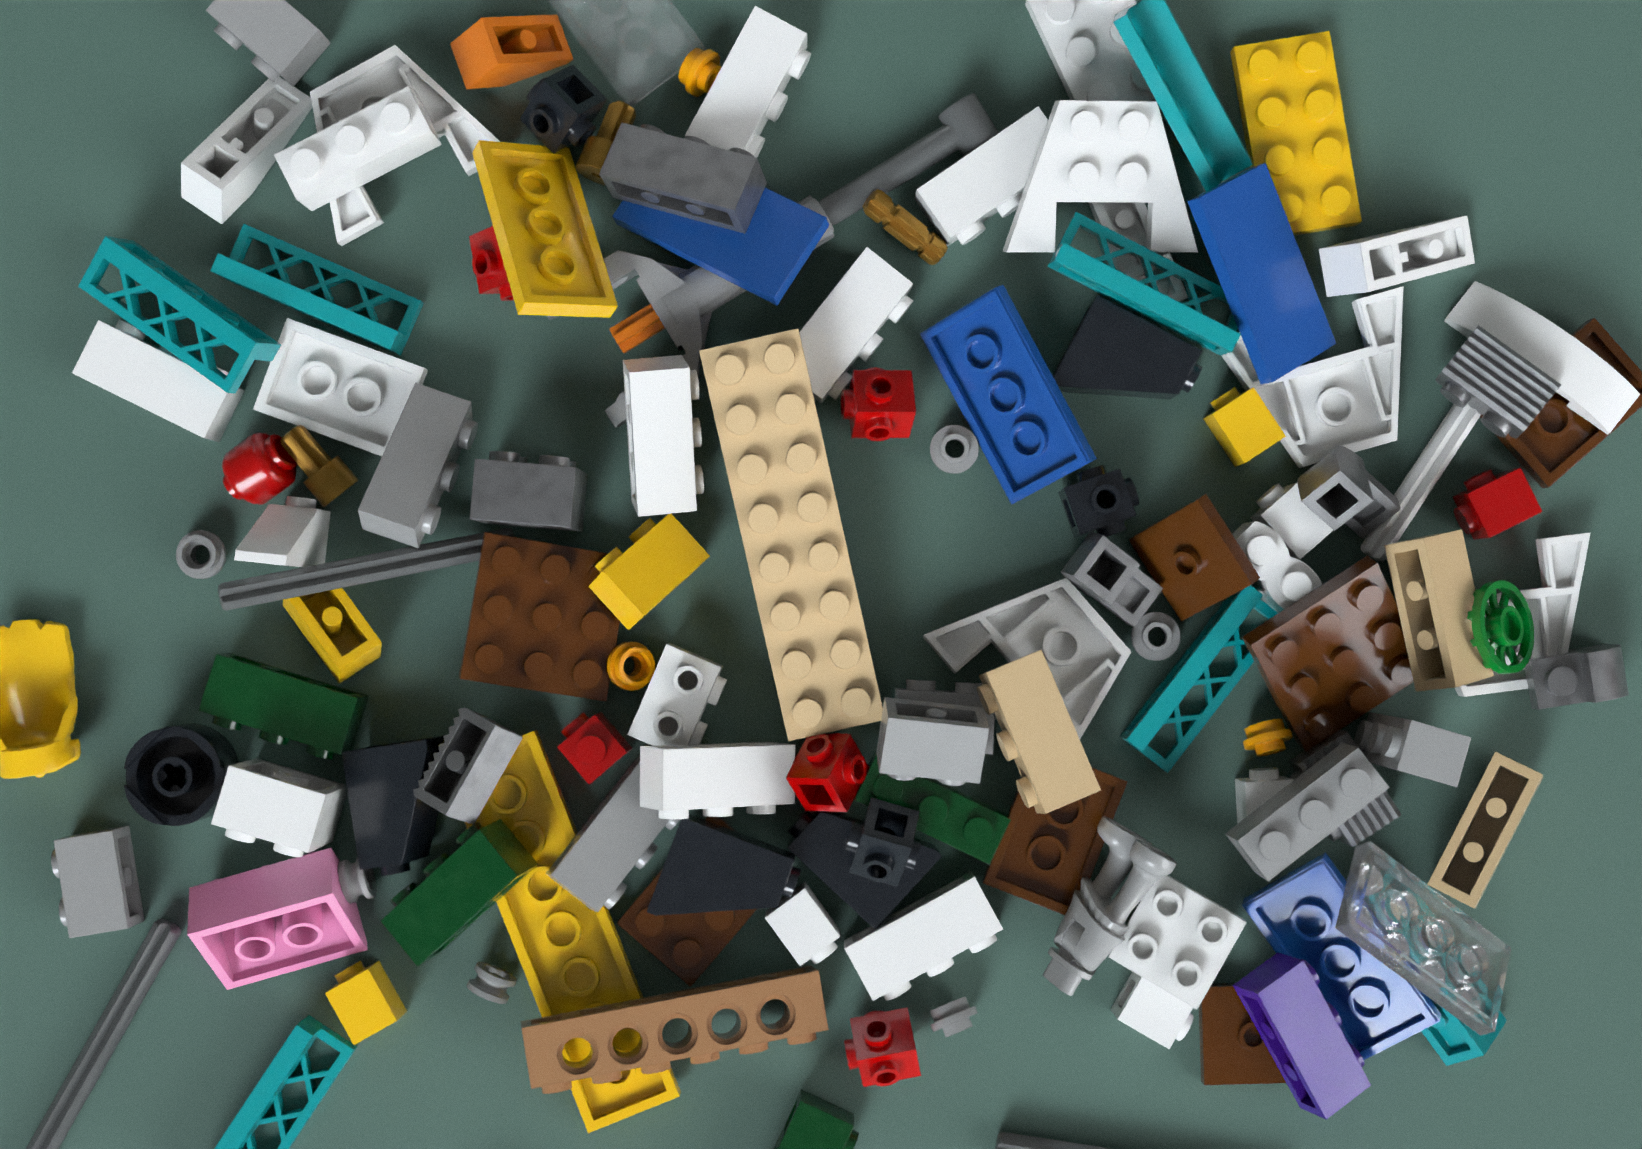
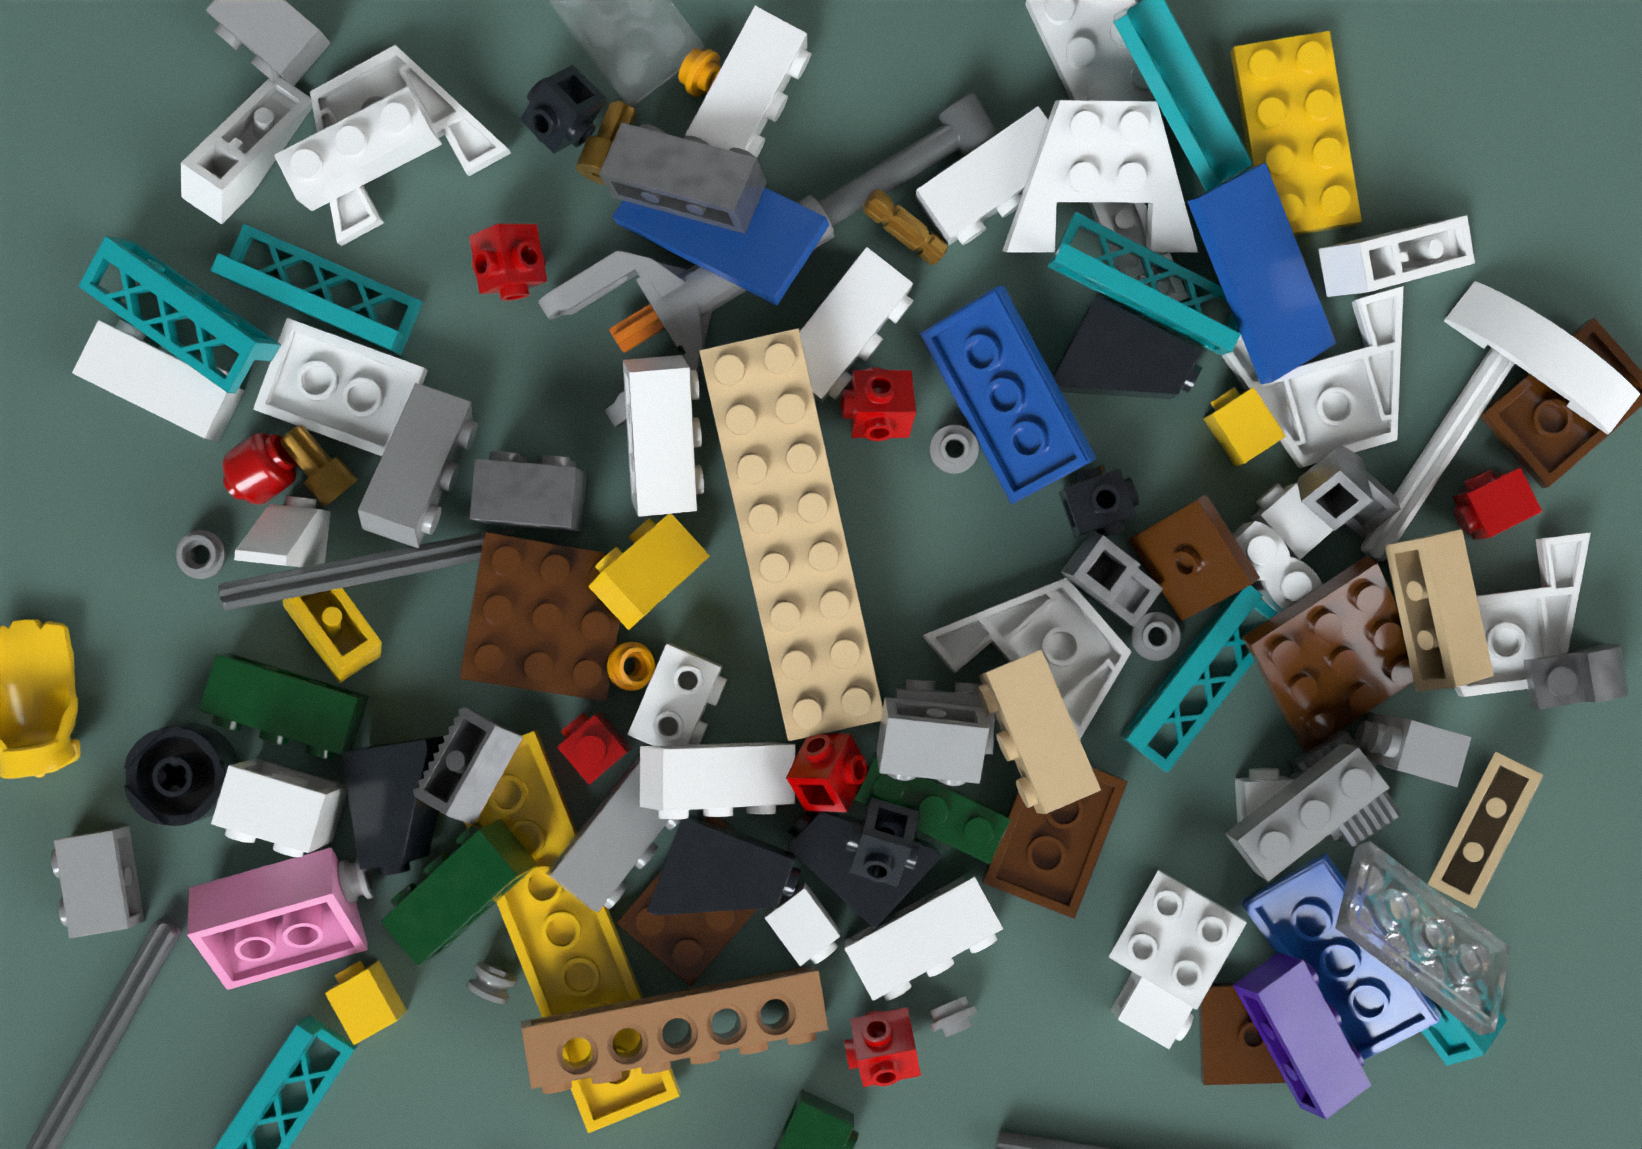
(510, 49): orange slope -> none
(544, 230): yellow plate -> none
(1093, 919): light grey piece -> none
(1267, 737): light orange plate -> none
(1496, 384): flat silver brick -> none
(1502, 626): green wheel -> none

